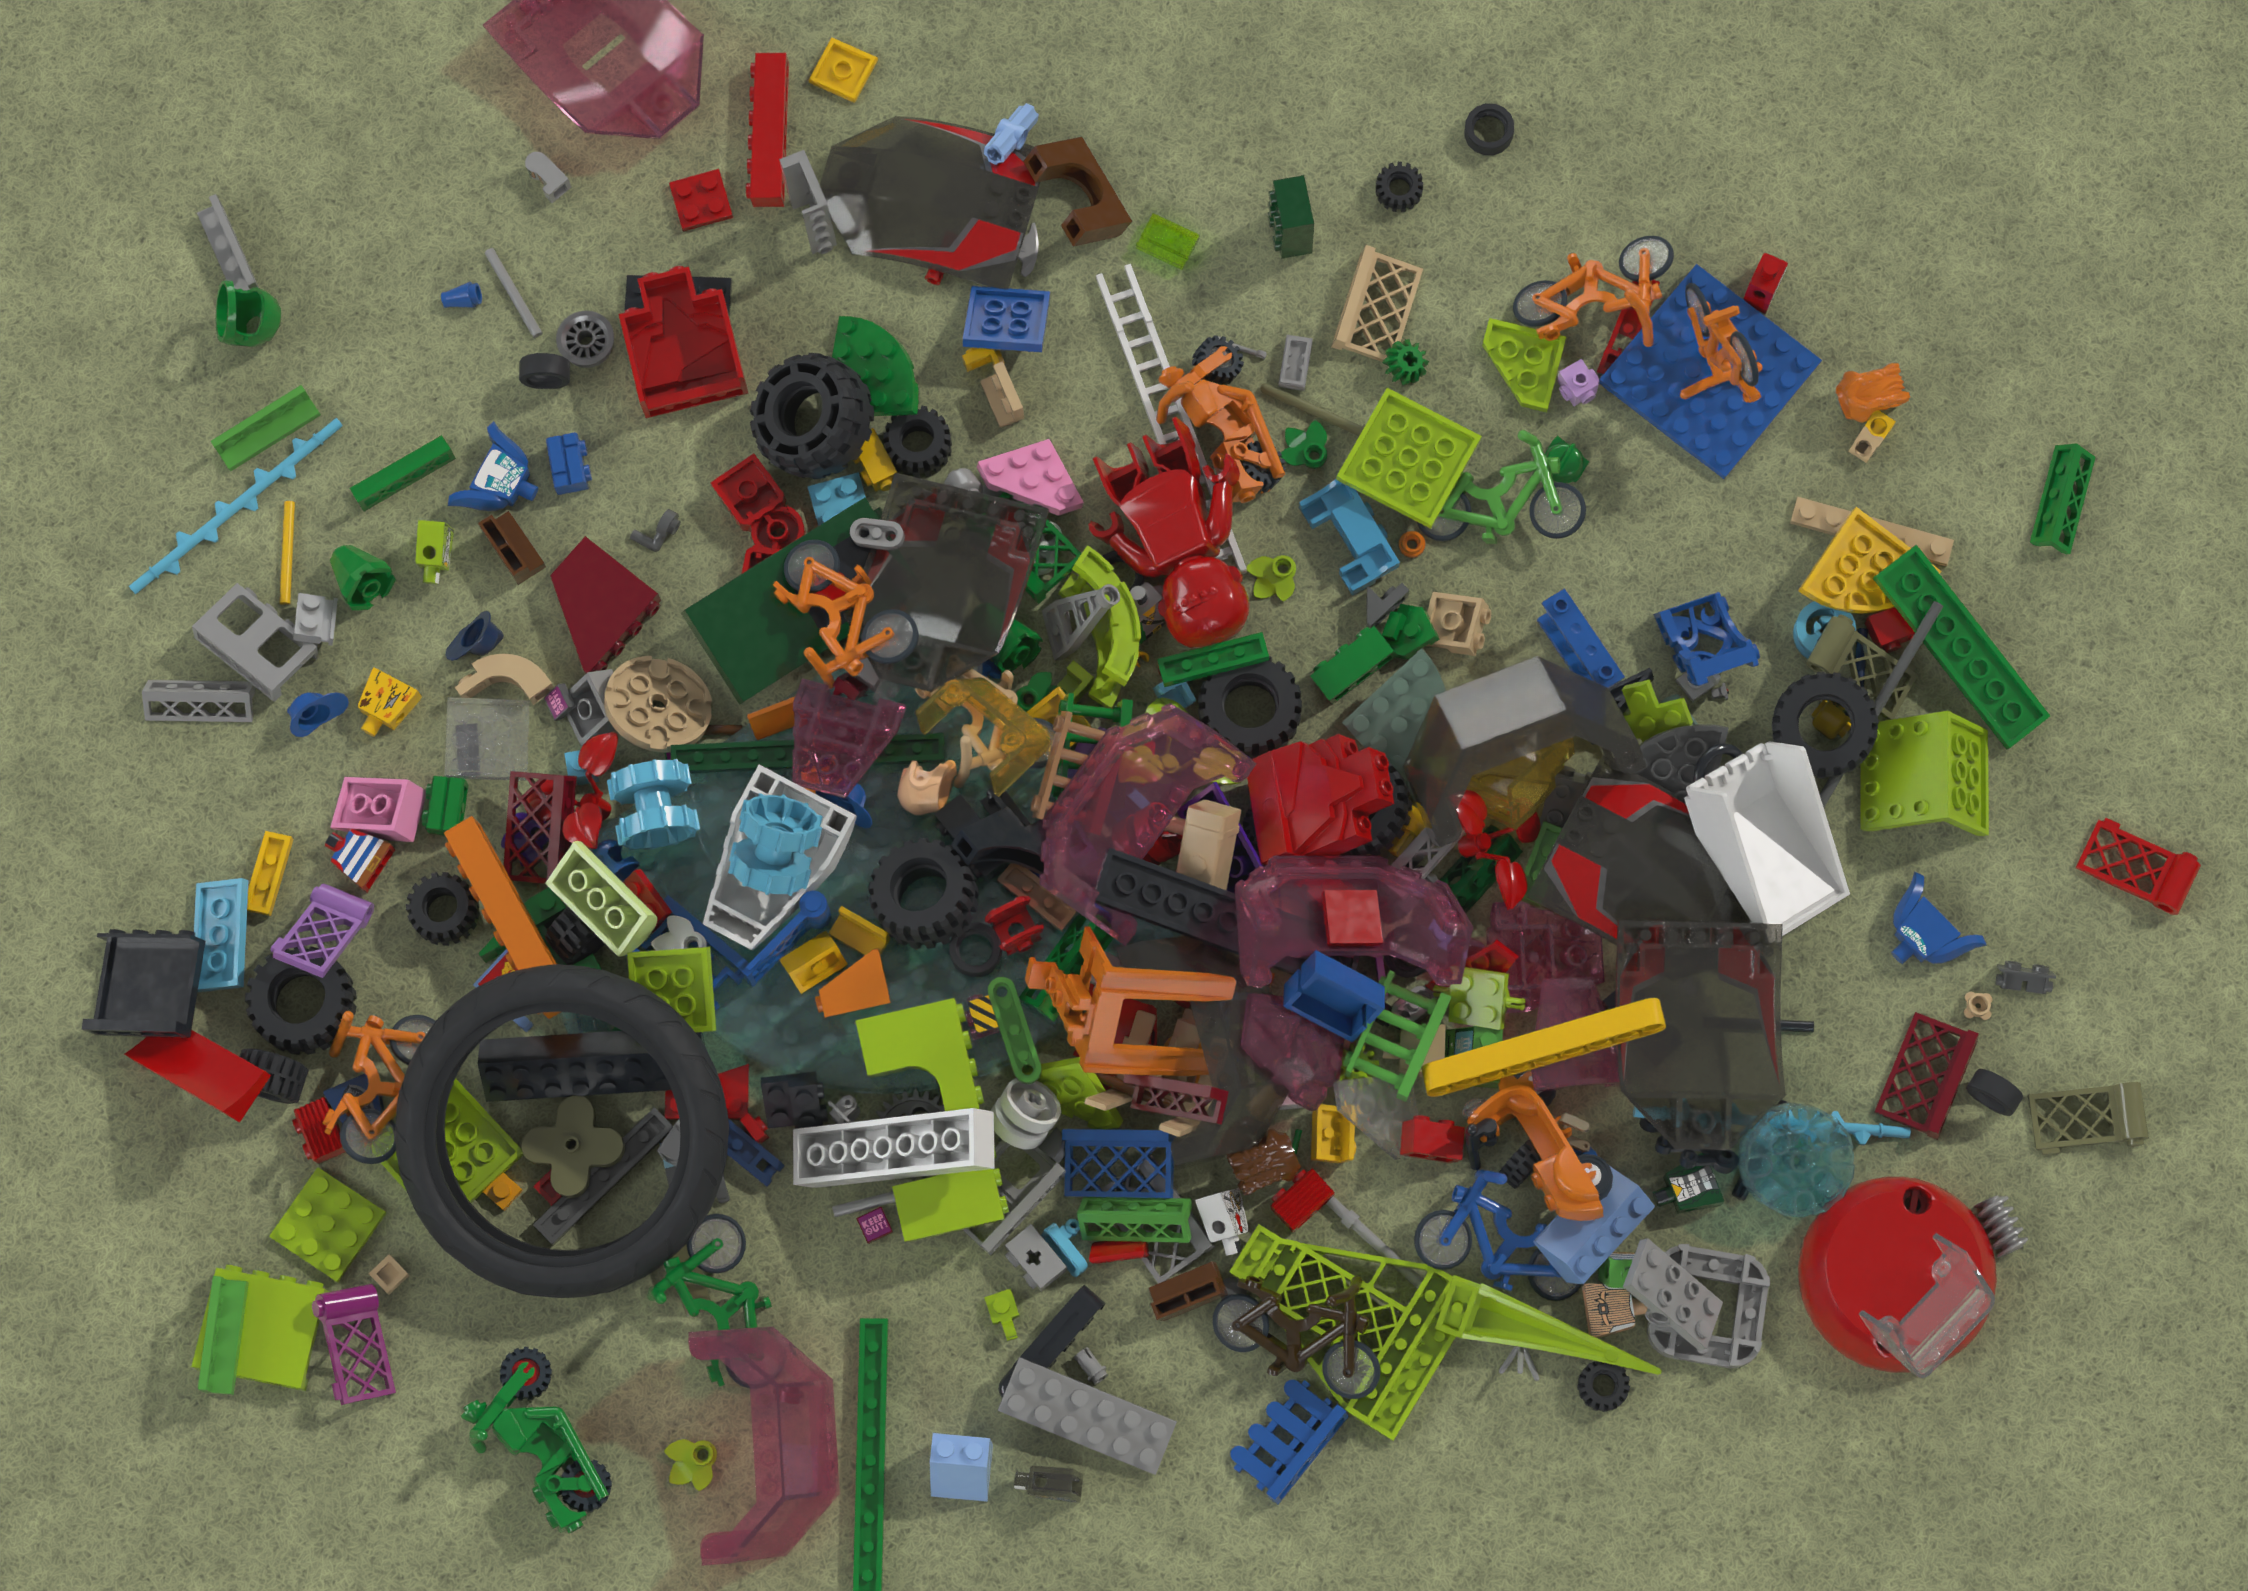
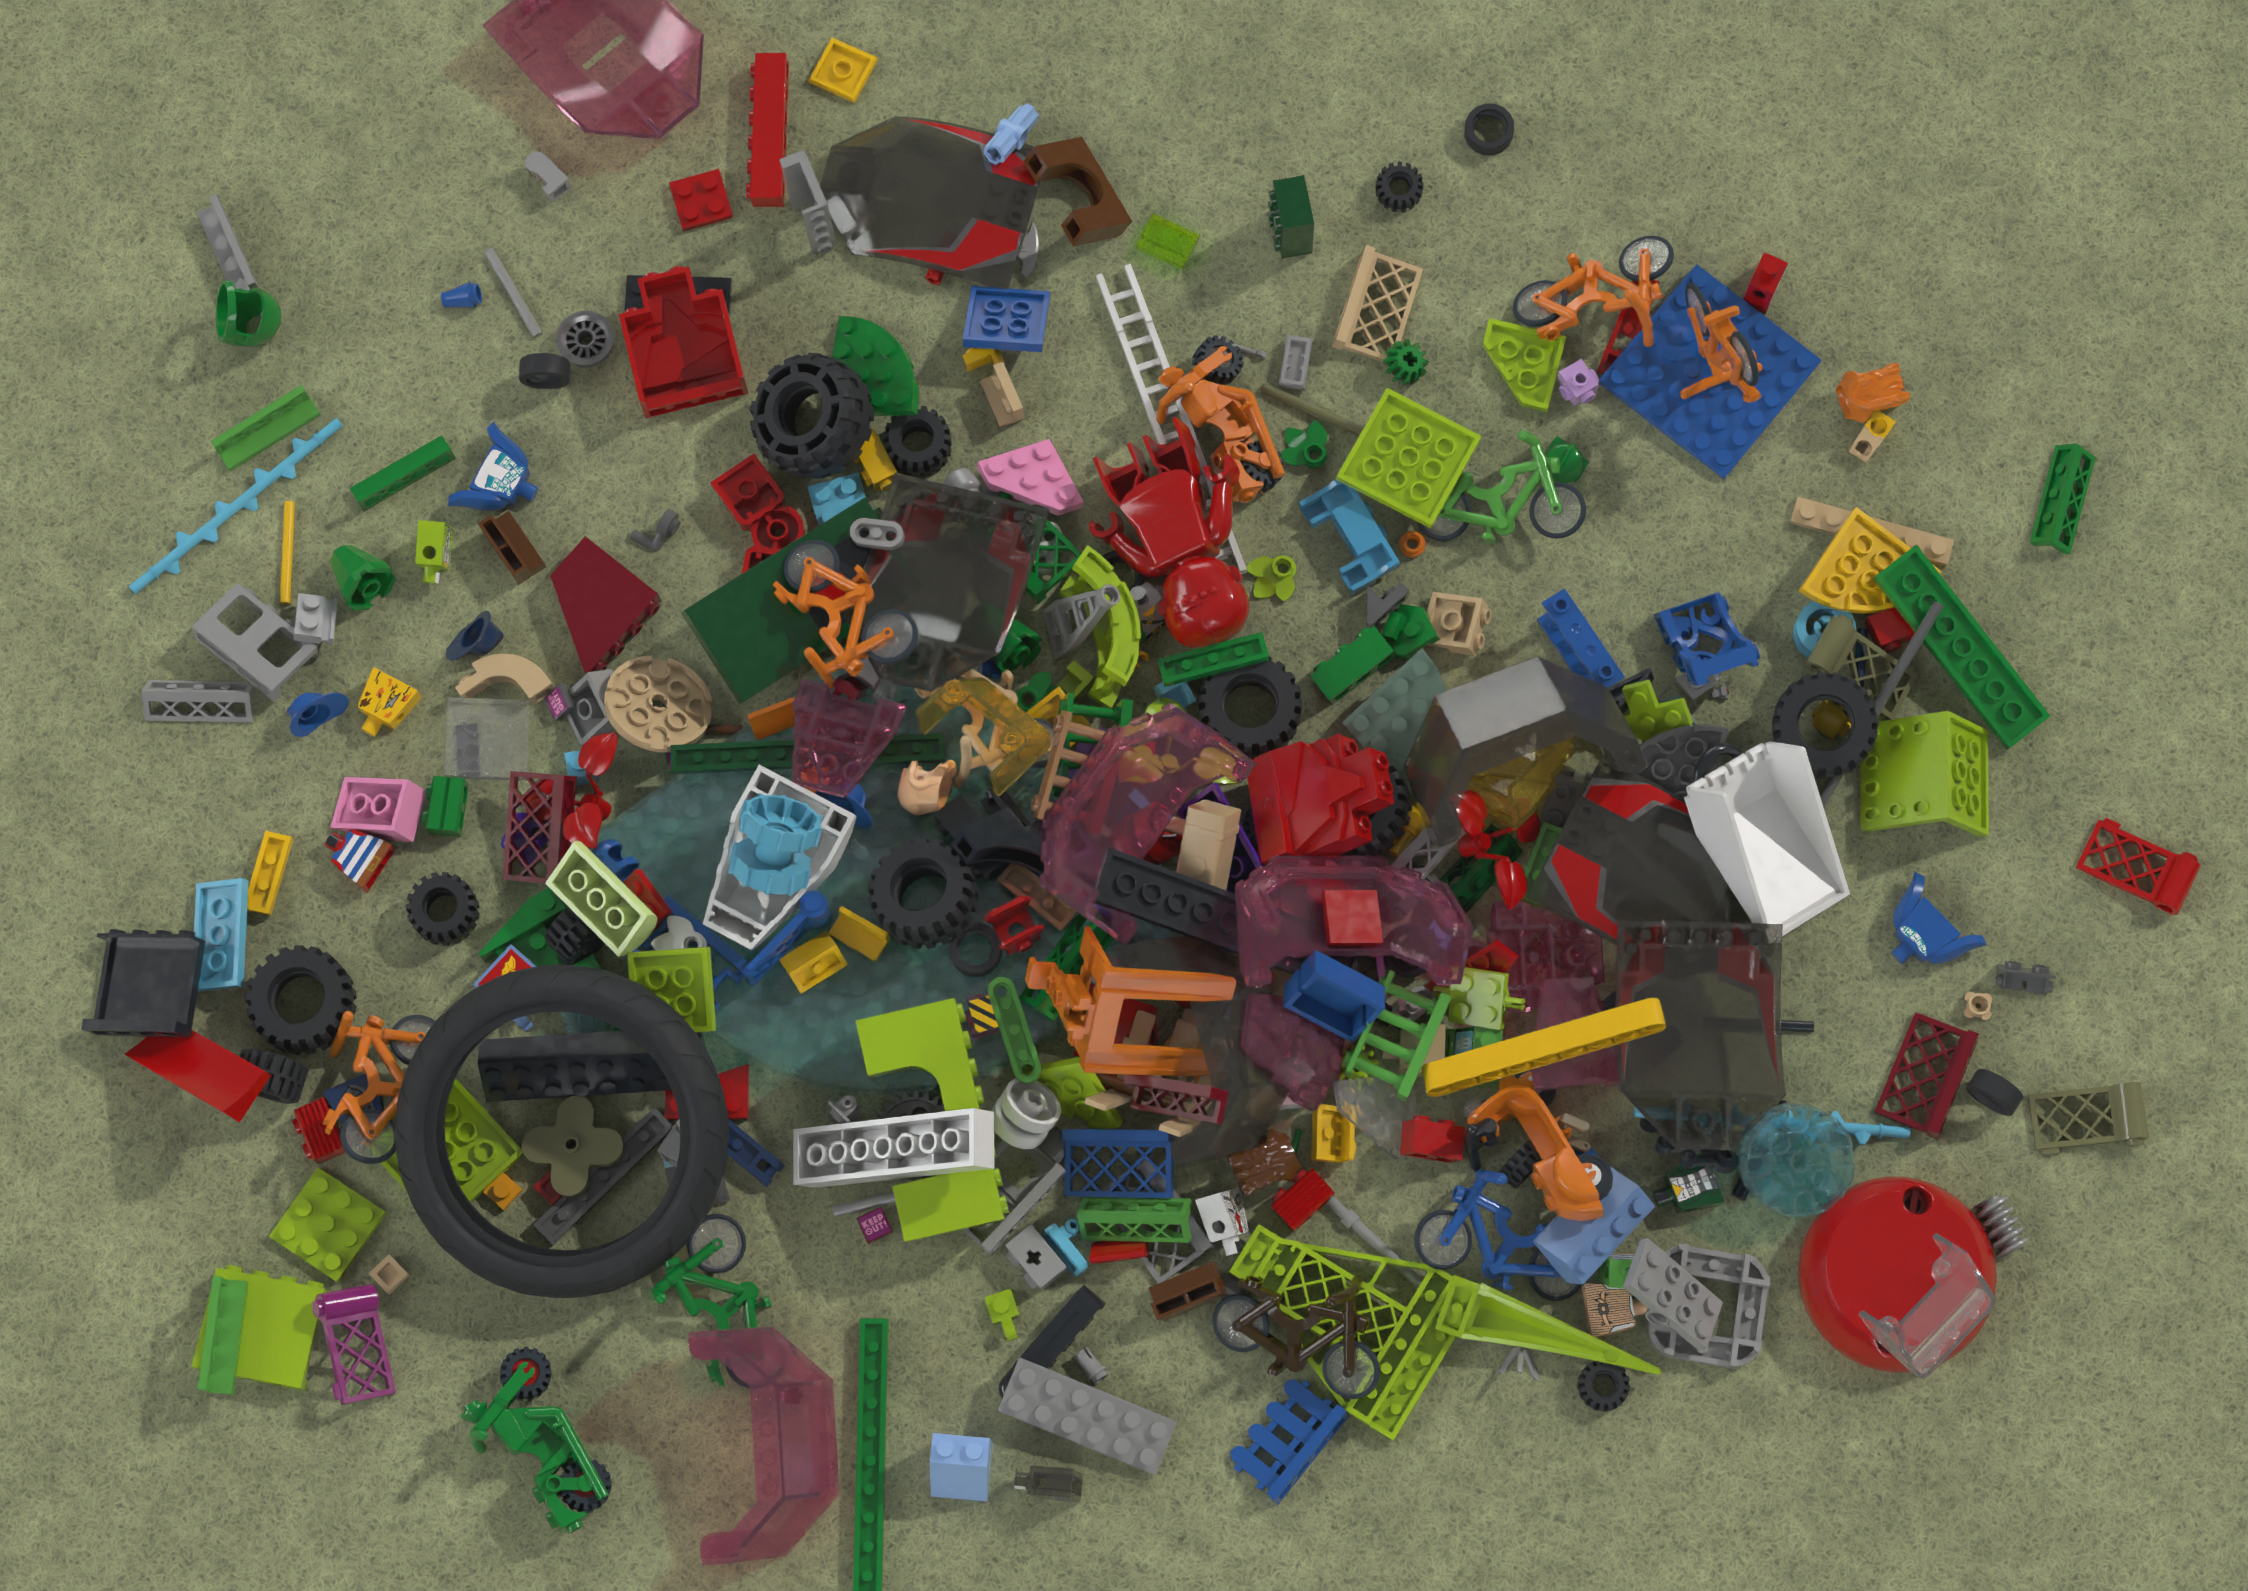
(338, 909): medium lavender piece -> none
(499, 897): orange brick -> none
(568, 464): blue brick -> none
(650, 789): medium azure piece -> none
(688, 1465): lime plate -> none
(756, 1127): red plate -> none
(794, 1100): black plate -> none
(856, 988): orange slope -> none

